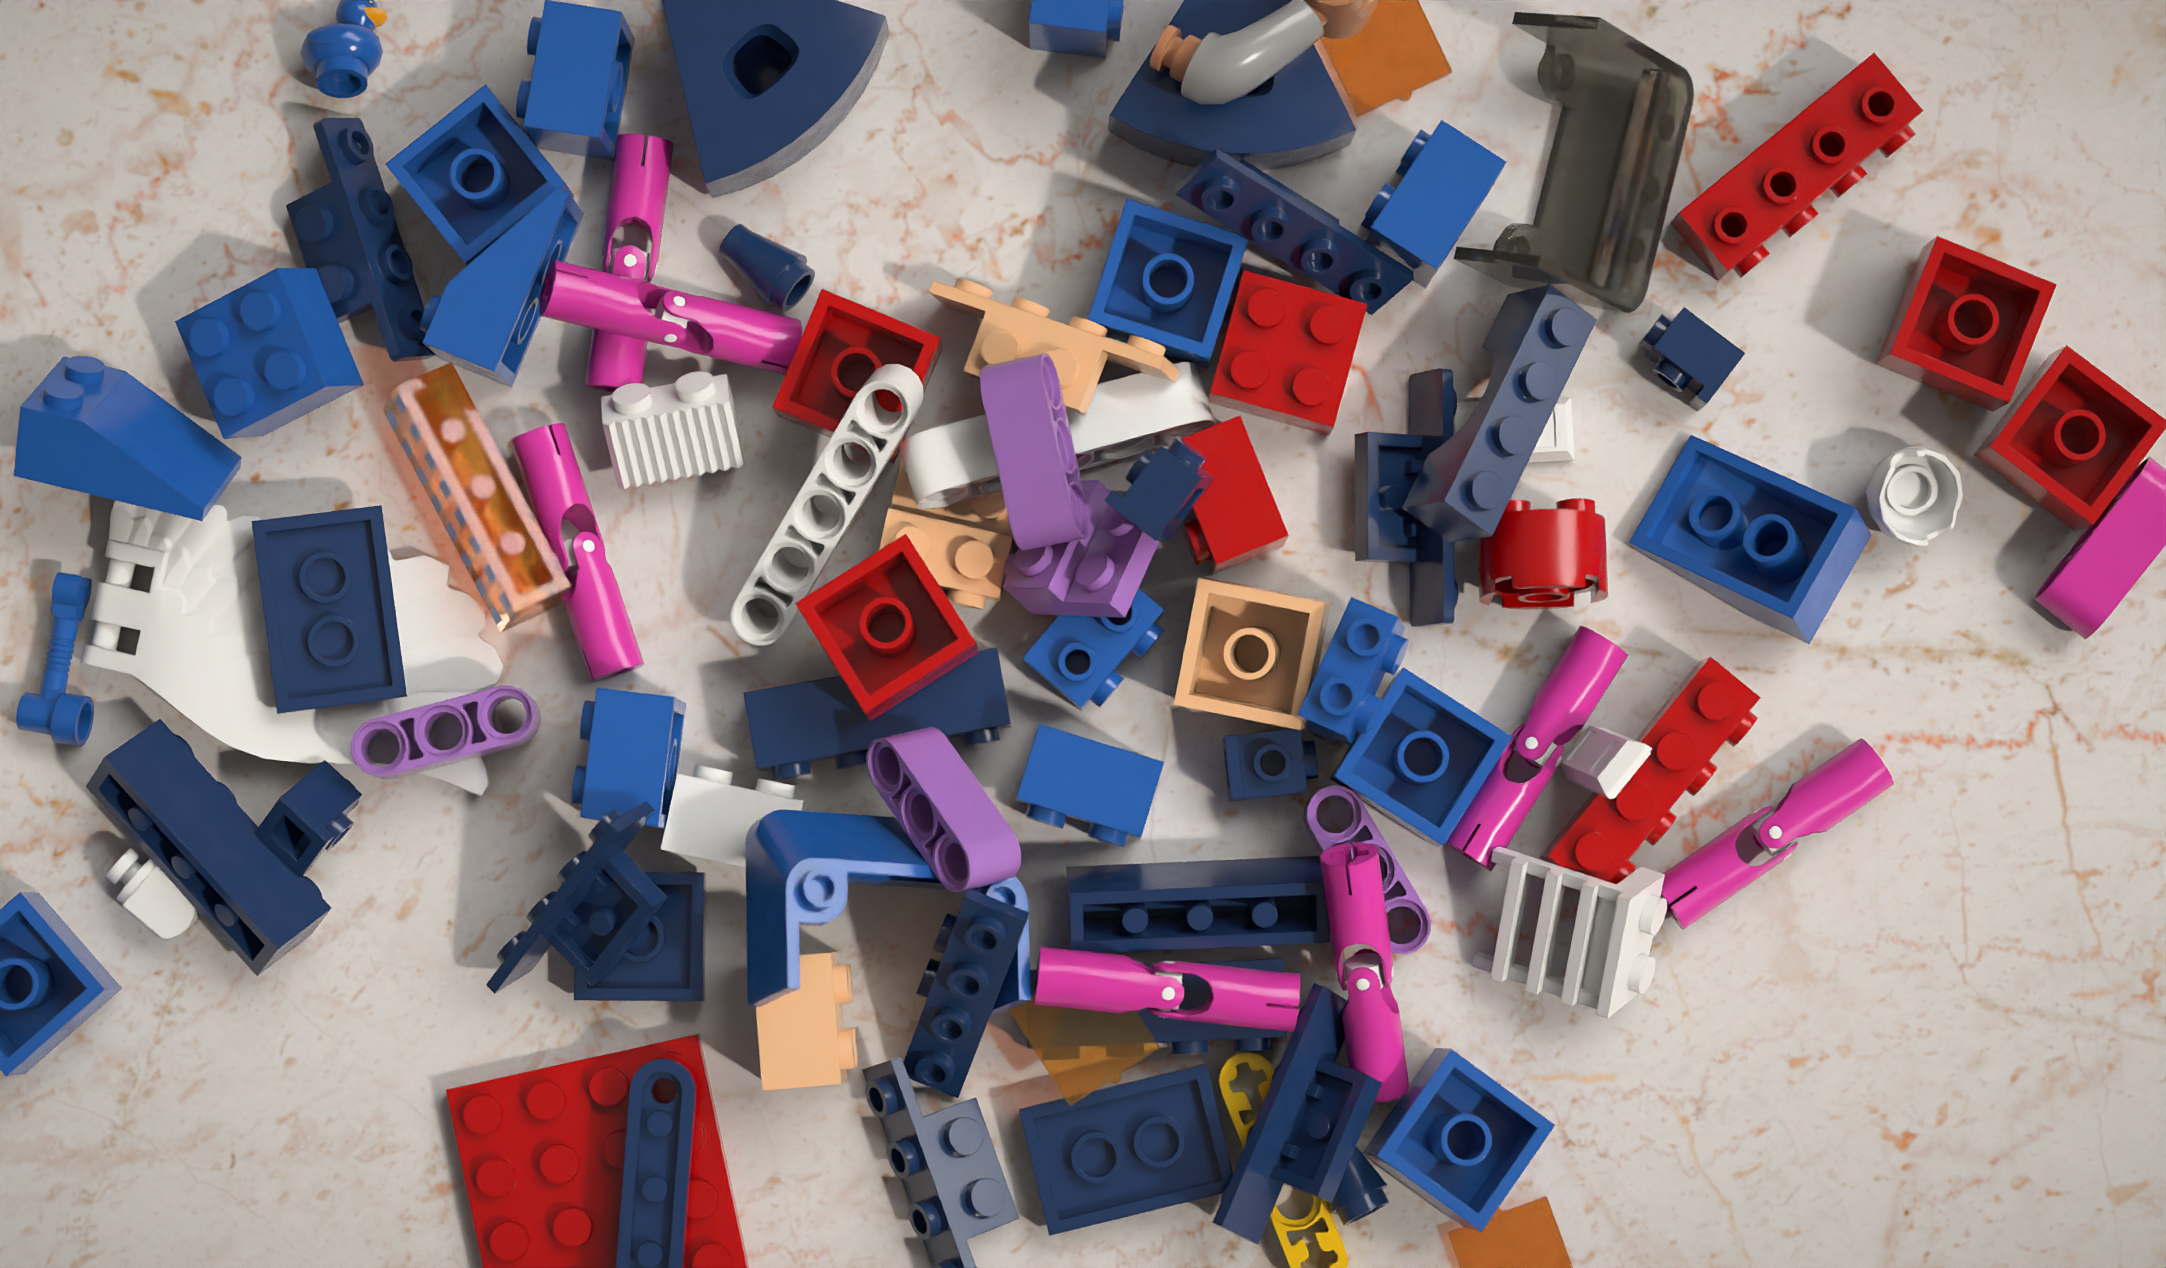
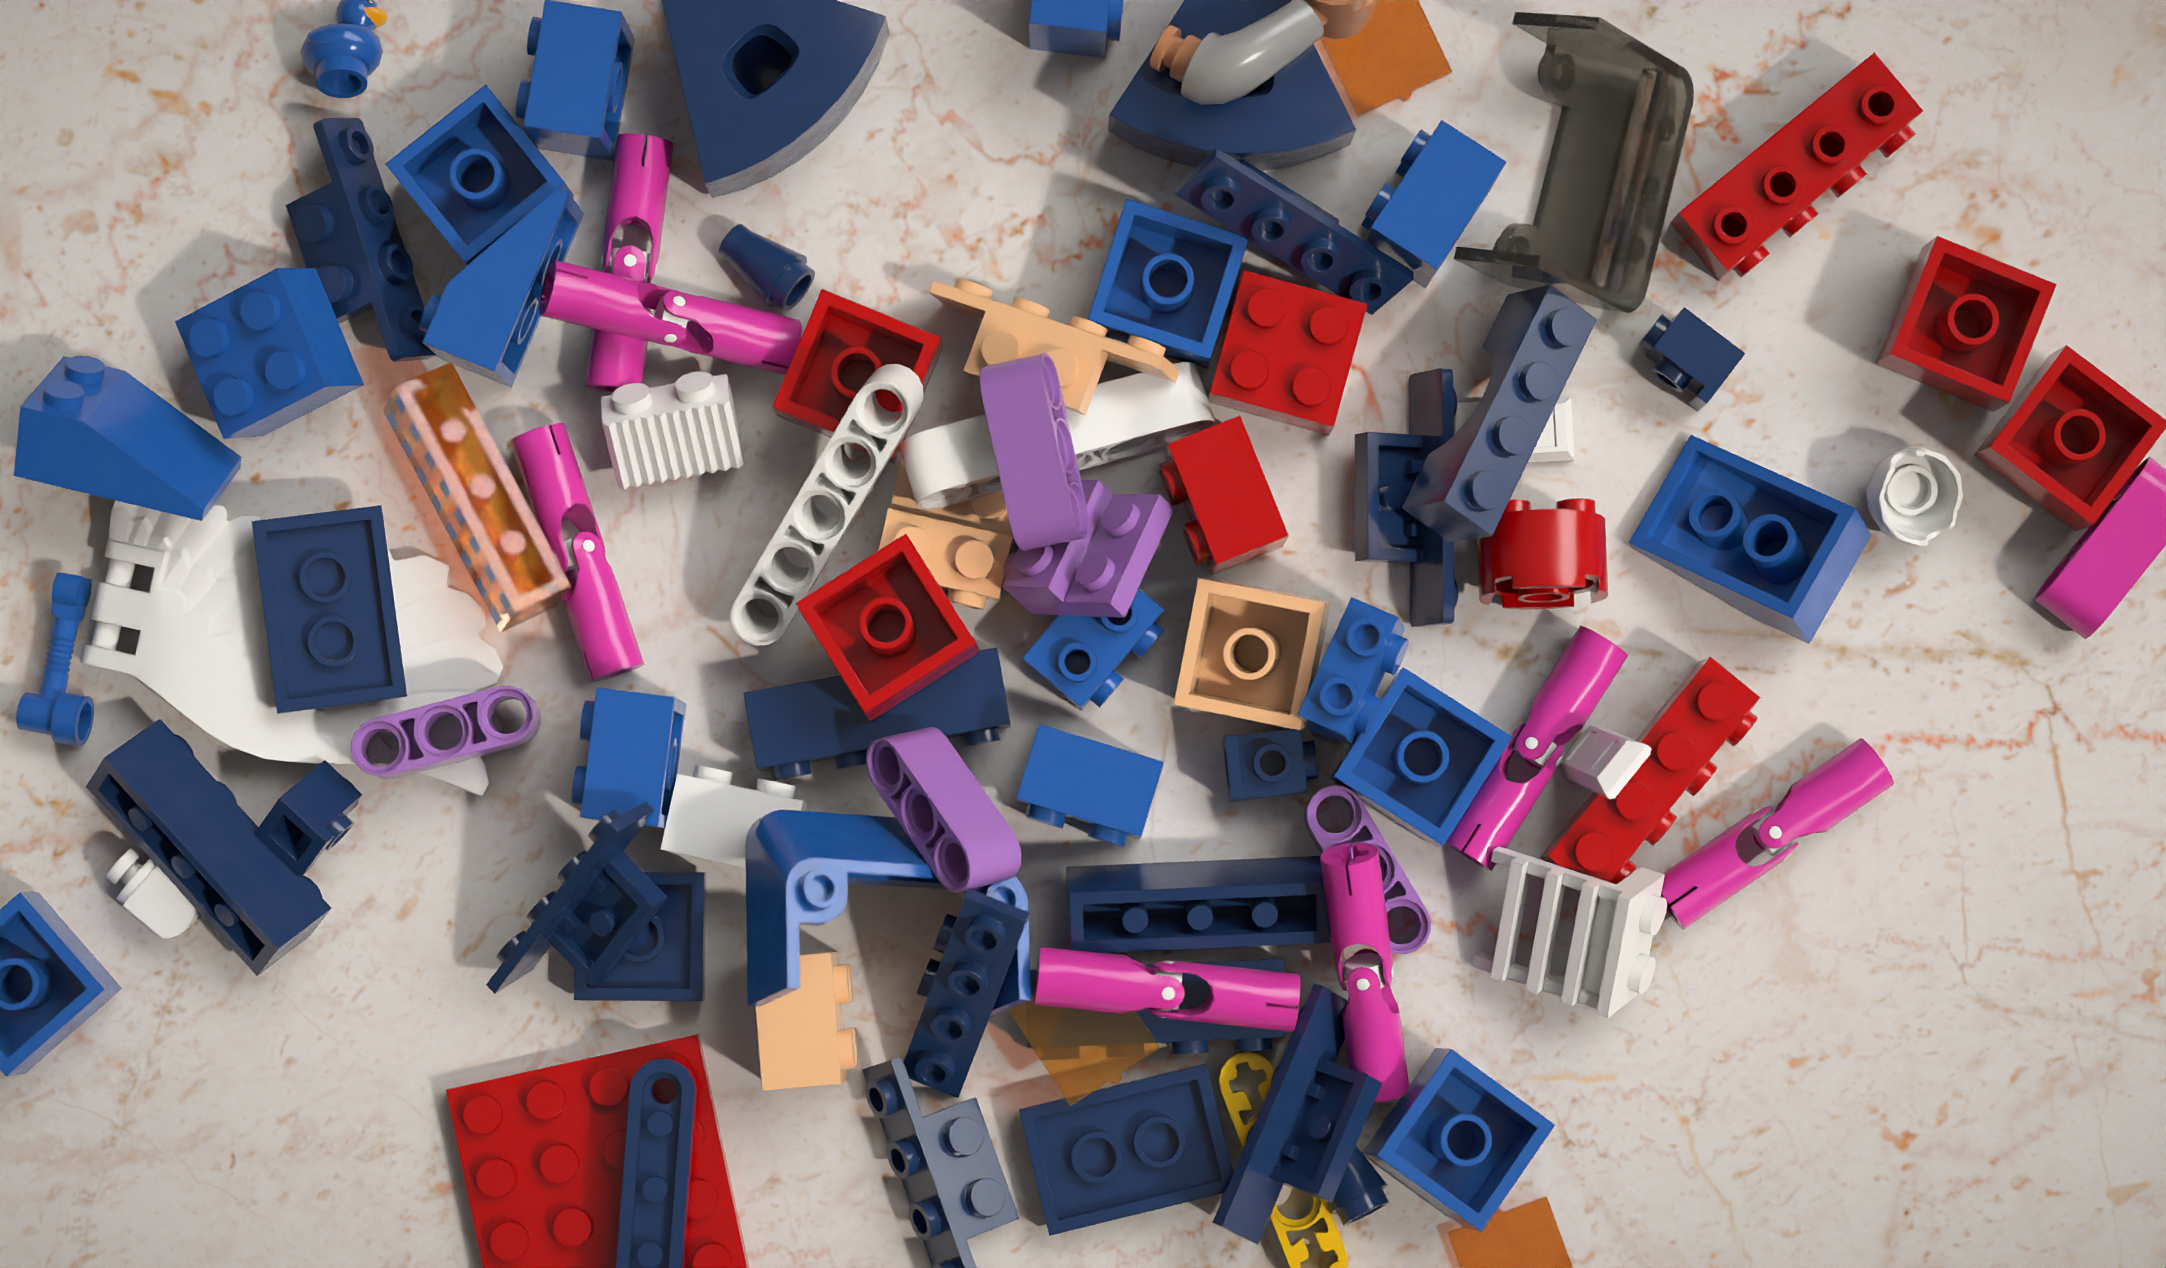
(1162, 489): dark blue brick -> none

